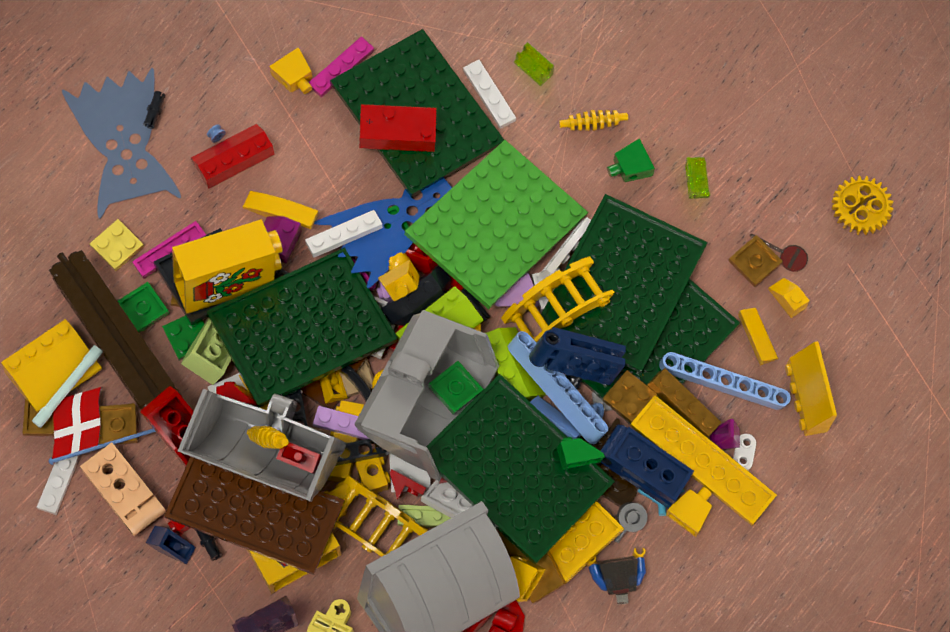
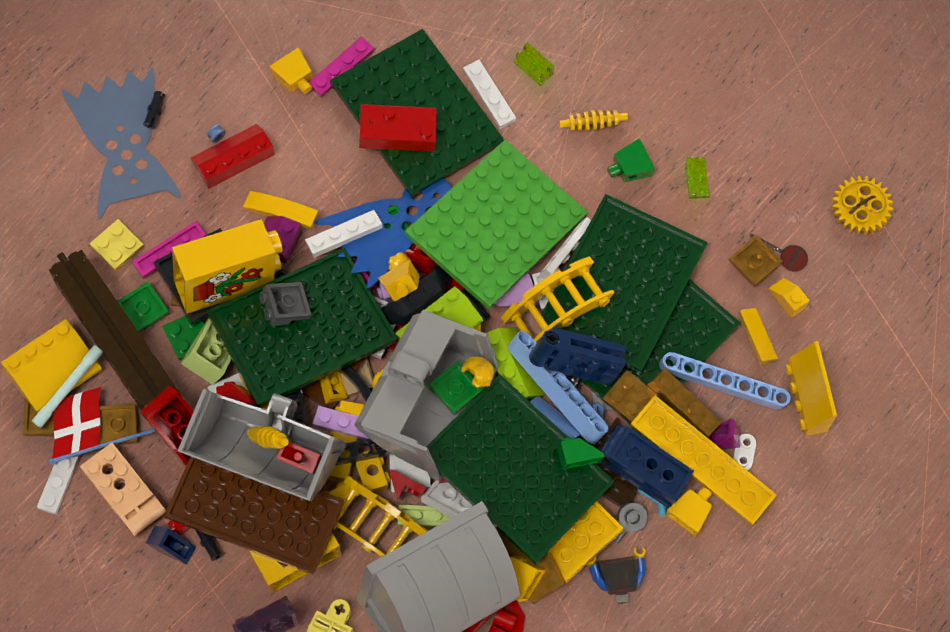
(284, 303): none -> dark grey plate
(481, 369): none -> yellow hair

